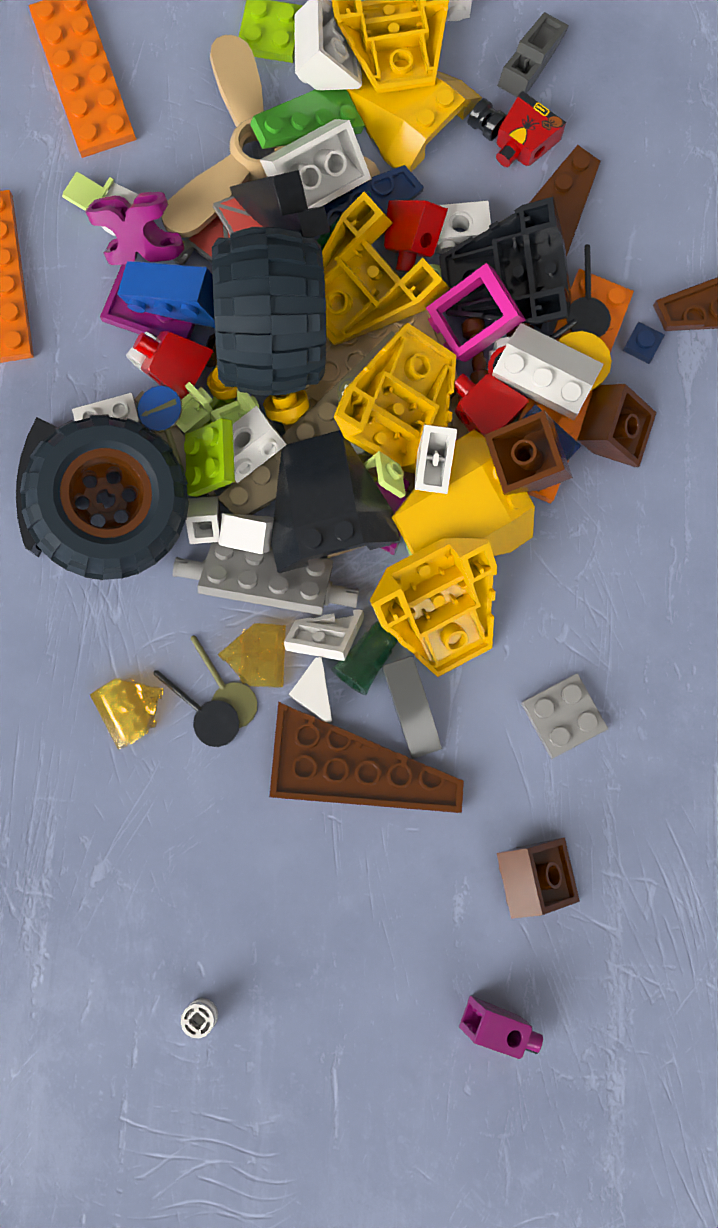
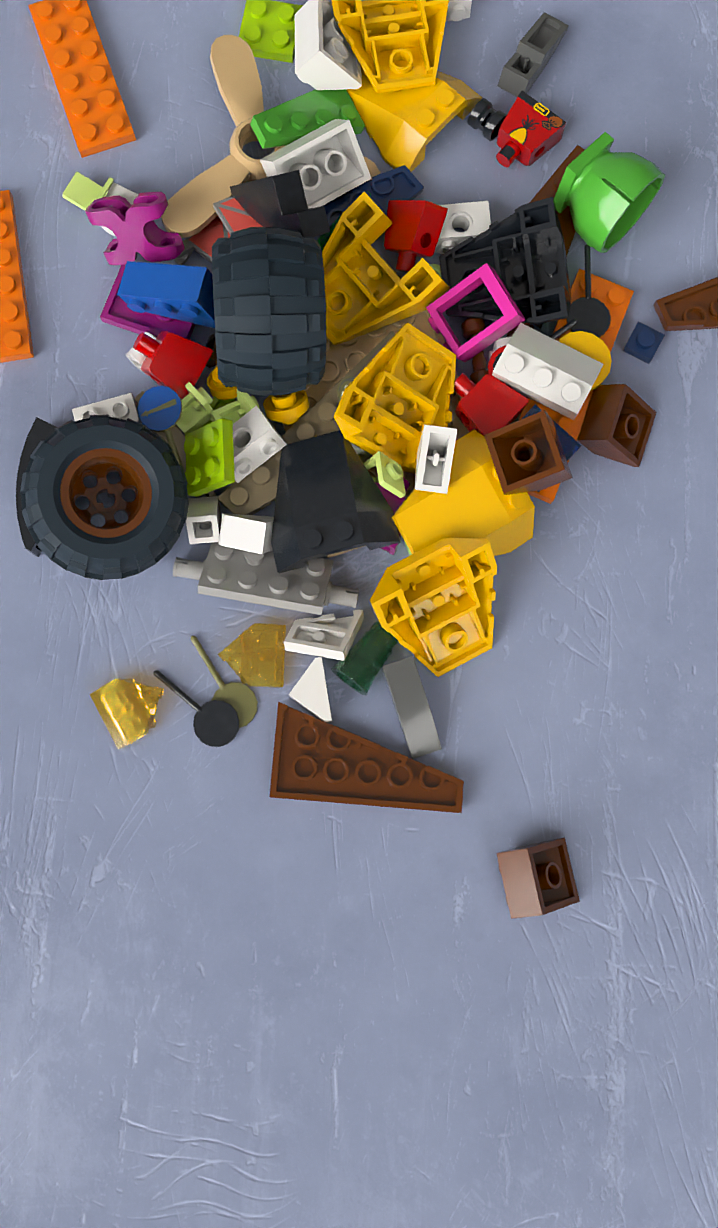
(203, 1013): white wheel -> none
(499, 1029): magenta torso -> none
(564, 716): light grey plate -> none
(607, 192): none -> bright green plate

